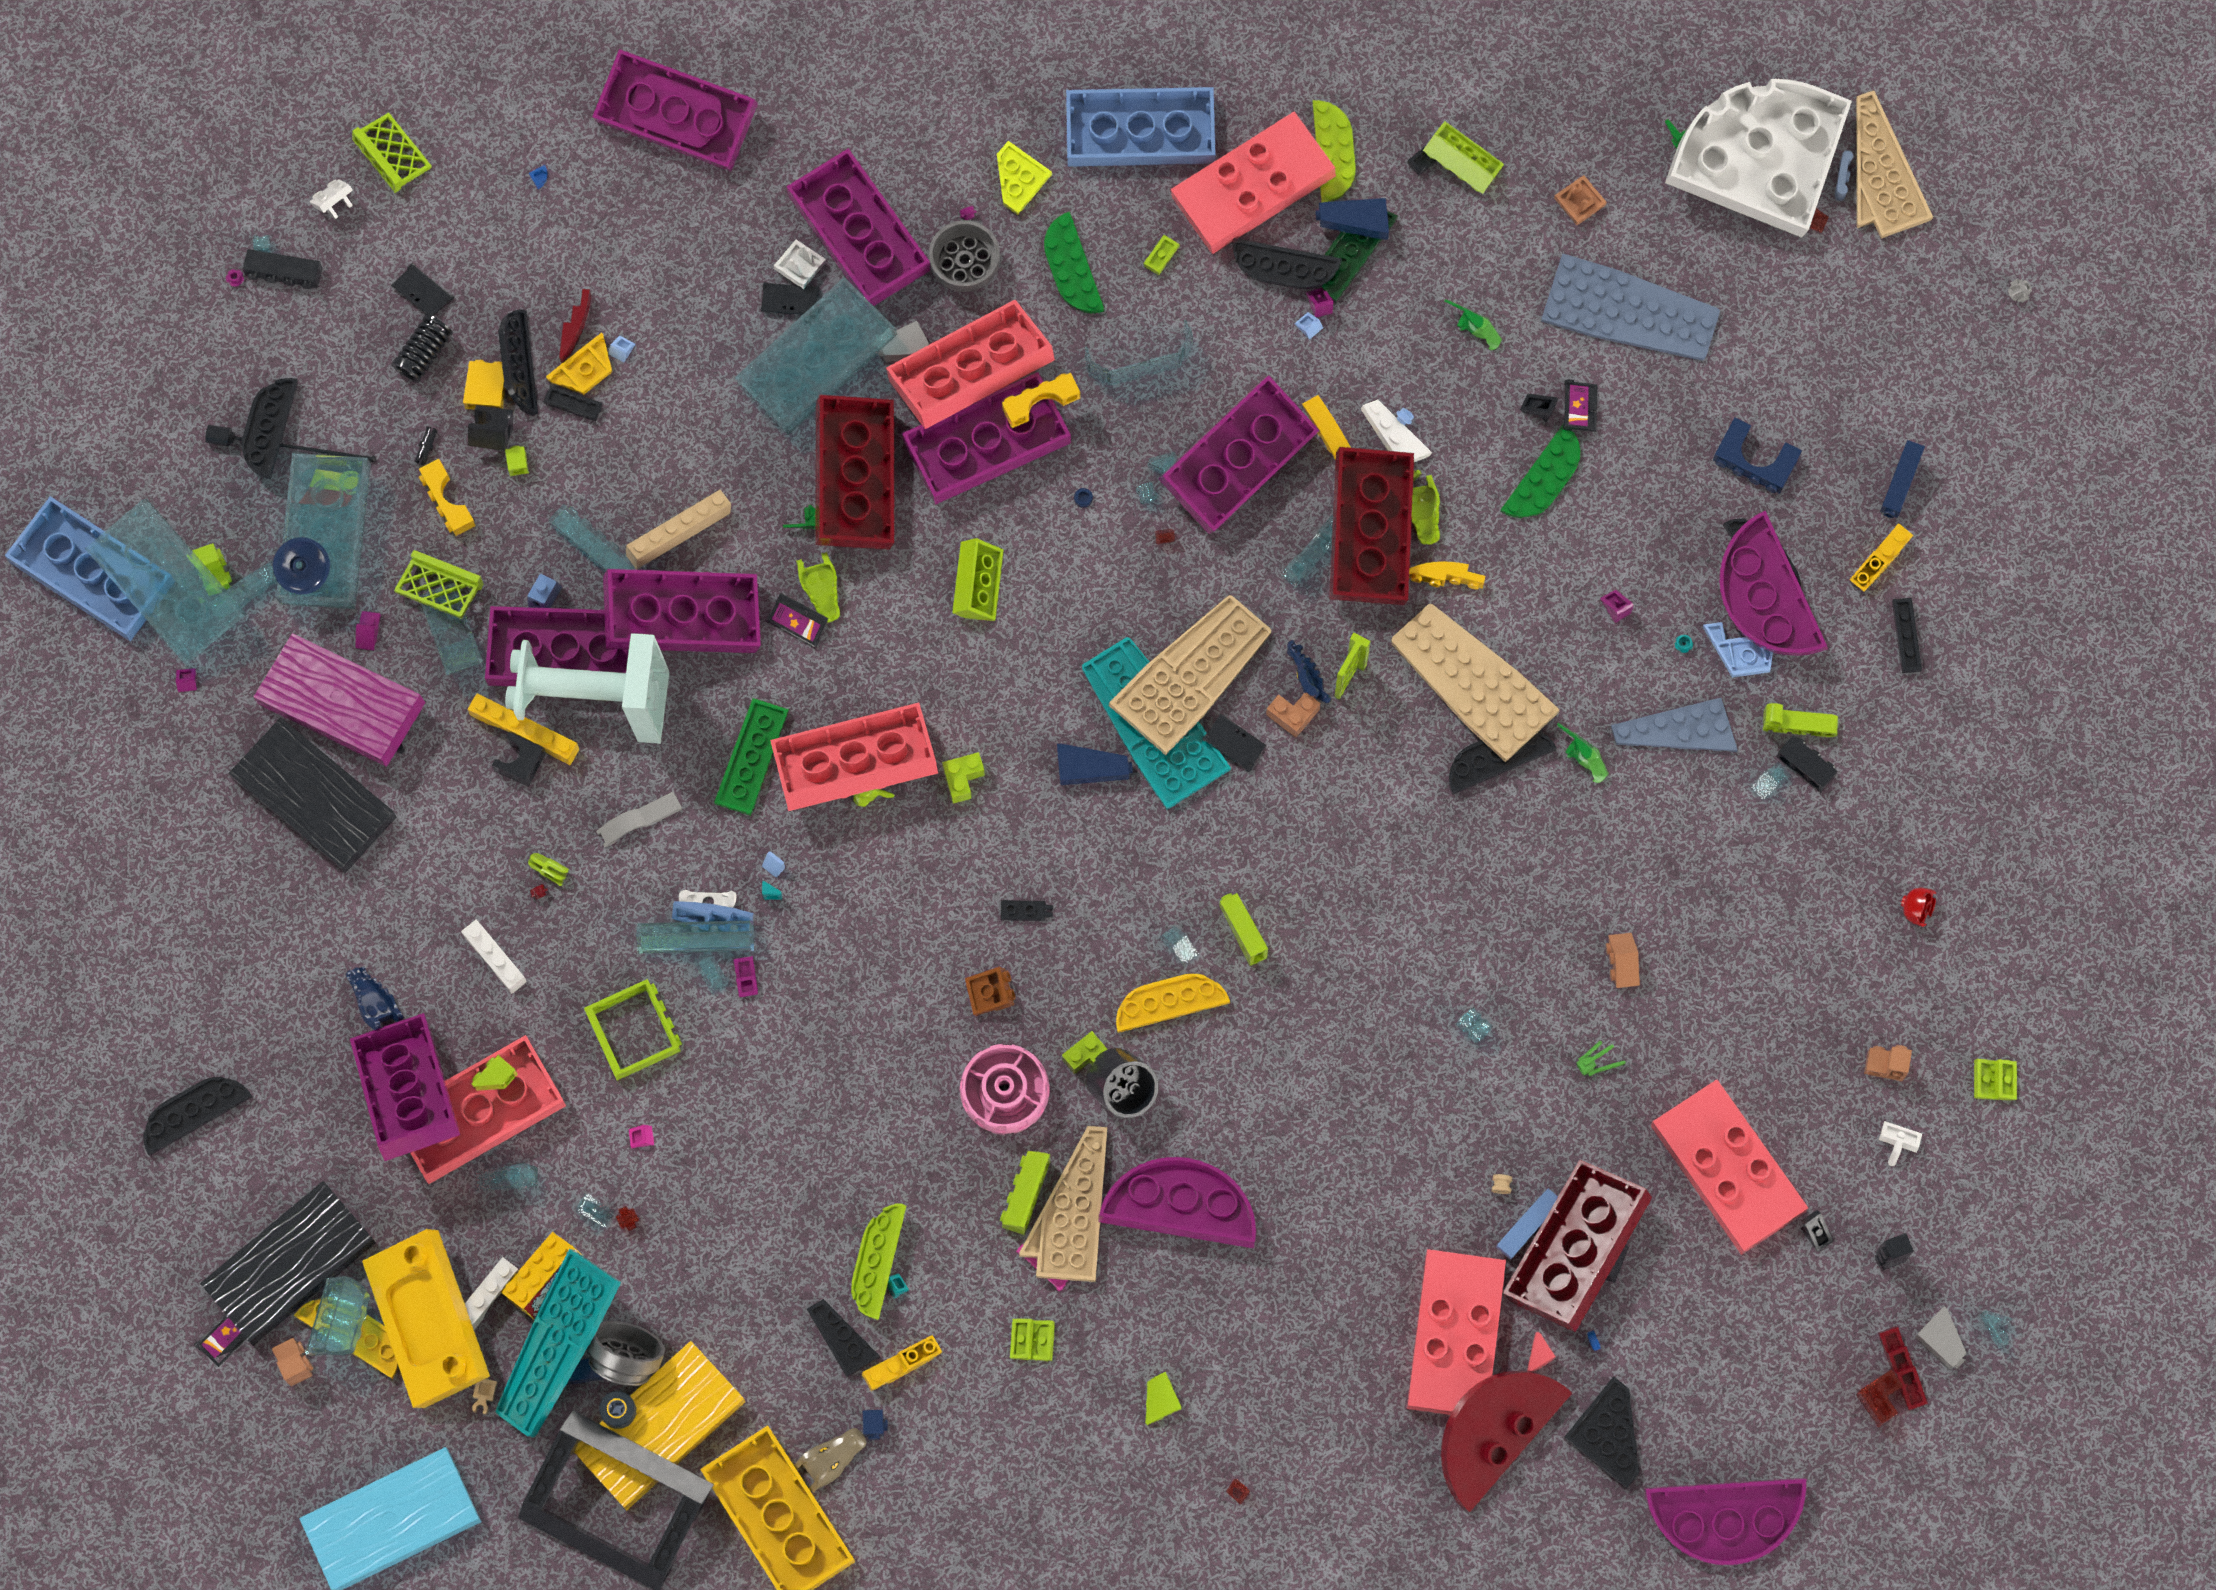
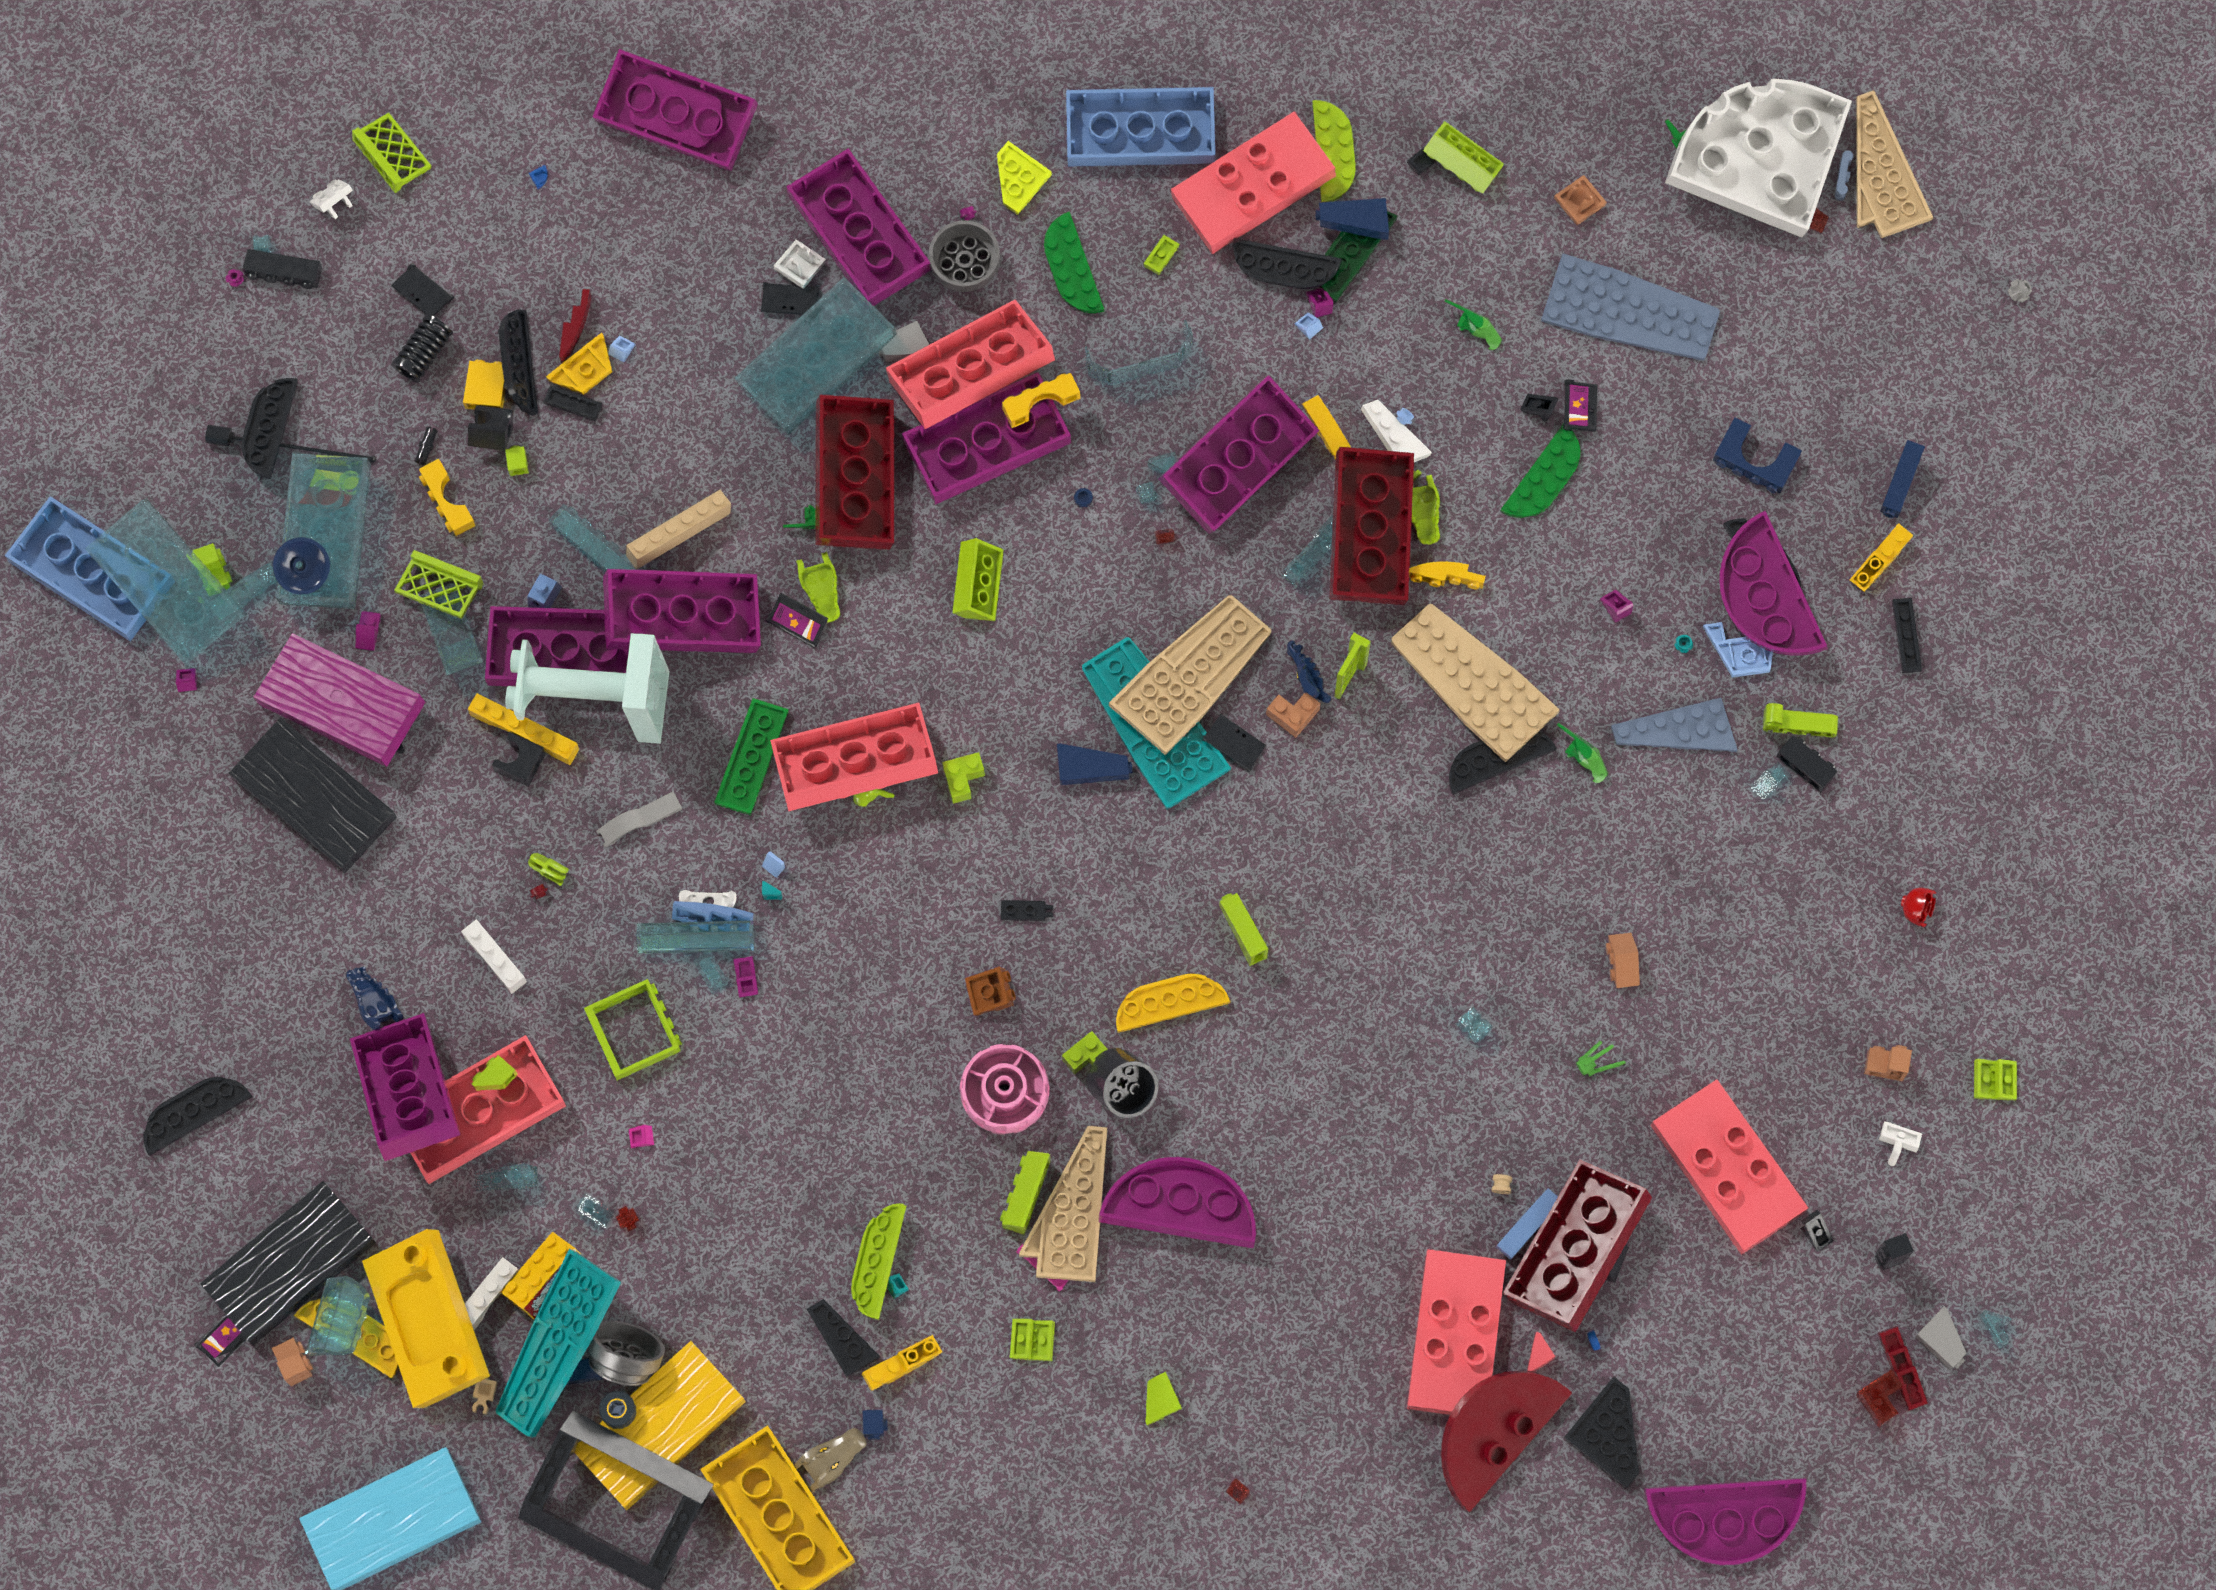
(1179, 945): clear light blue slope -> none

